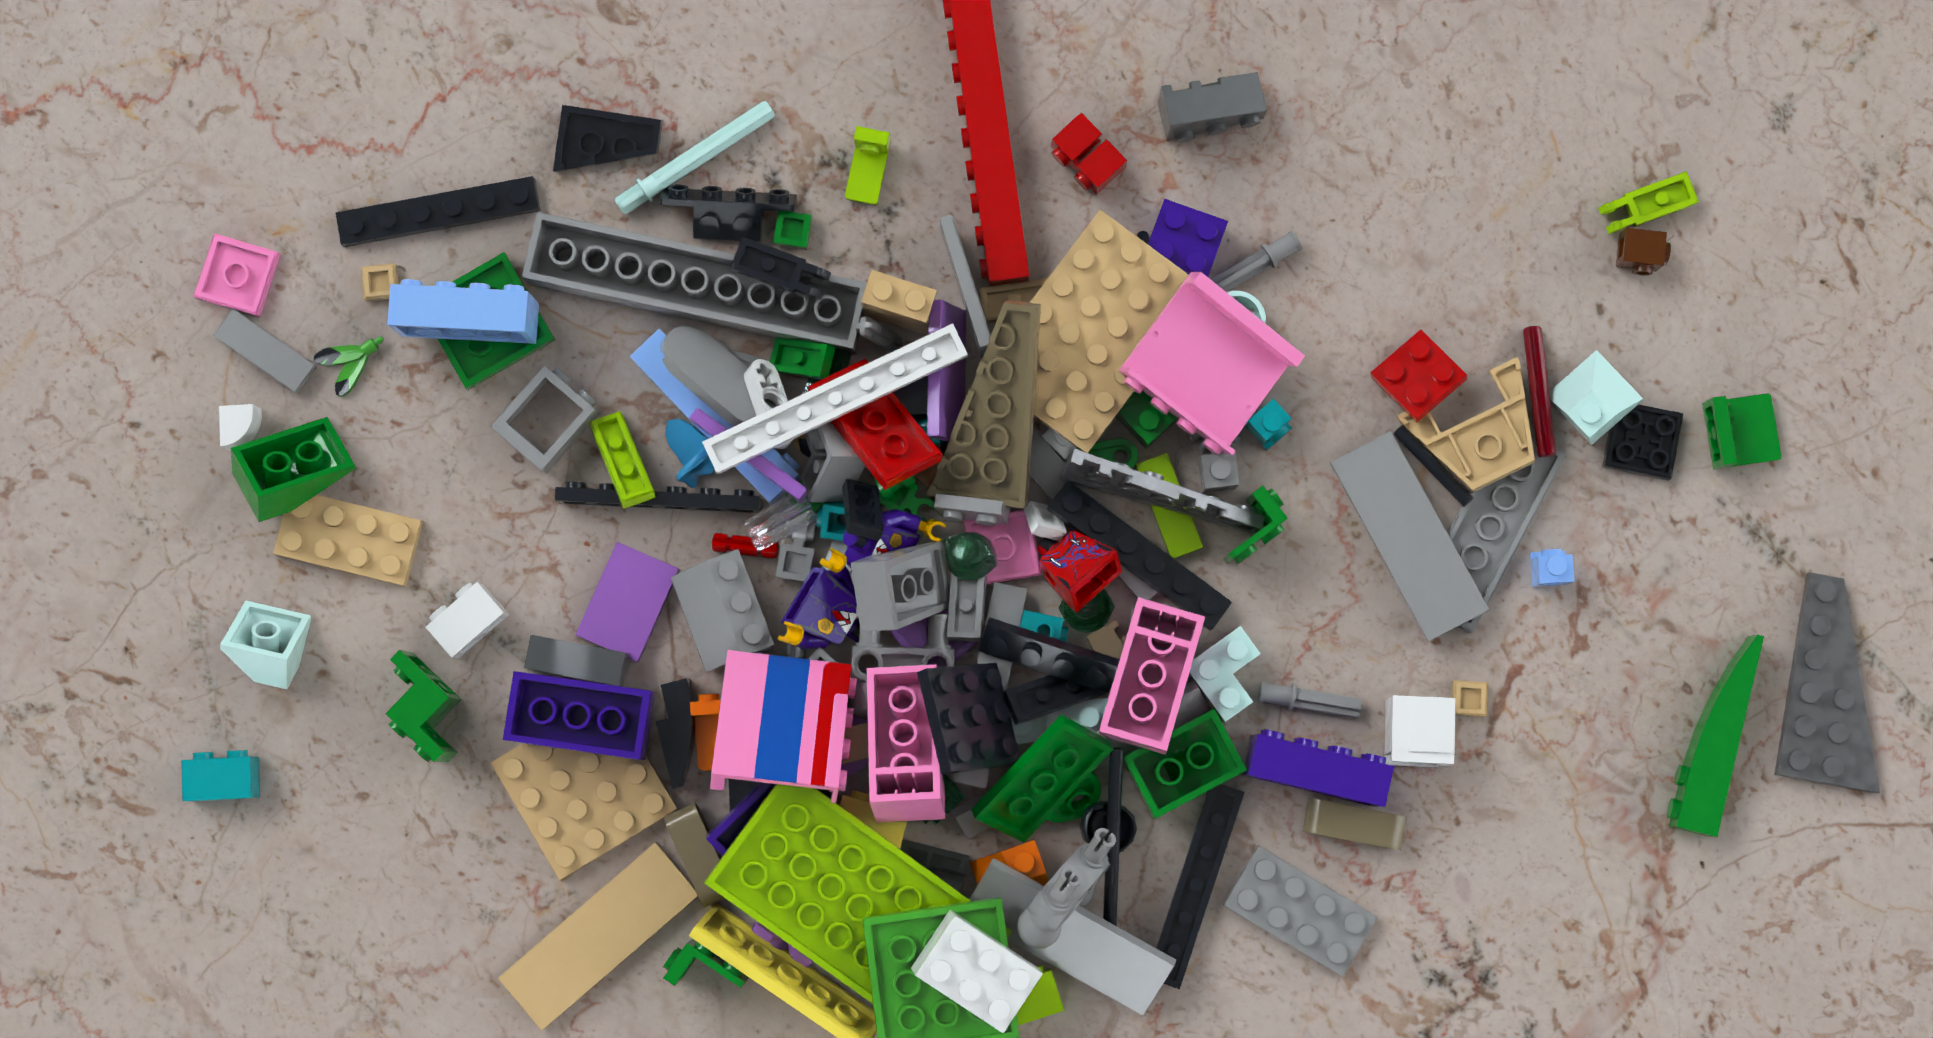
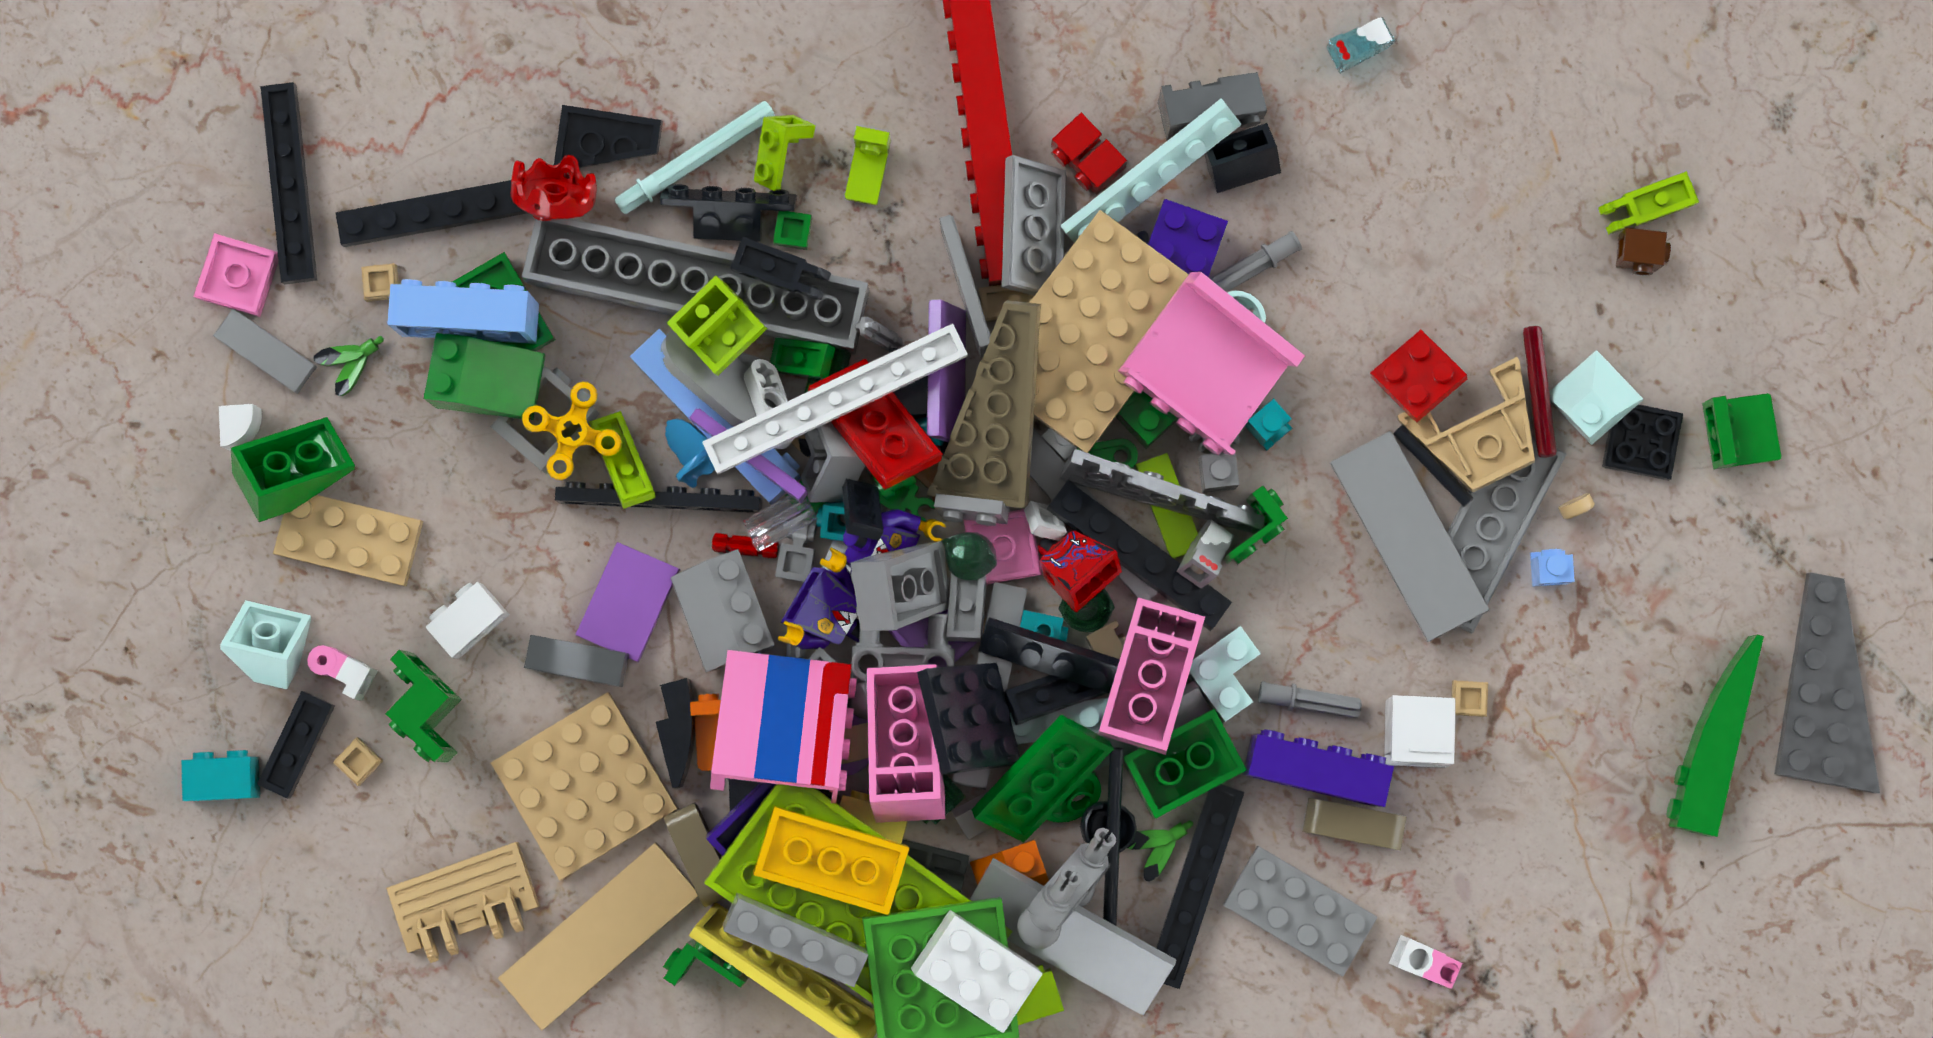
(288, 183): none -> black plate
(295, 744): none -> black plate
(339, 665): none -> leg
(358, 761): none -> tan tile
(465, 895): none -> tan hinge
(483, 376): none -> green slope
(552, 193): none -> red plate
(577, 416): none -> yellow gear
(579, 715): dark purple brick -> none
(717, 325): none -> lime brick
(774, 140): none -> lime bracket
(795, 939): none -> light grey brick
(831, 860): none -> yellow plate
(898, 302): tan panel -> none
(1032, 223): none -> light grey tile
(1157, 168): none -> light aqua plate
(1164, 843): none -> bright green piece
(1206, 553): none -> light grey leg
(1243, 158): none -> black brick
(1360, 44): none -> clear light blue leg
(1425, 962): none -> leg
(1576, 506): none -> tan tile

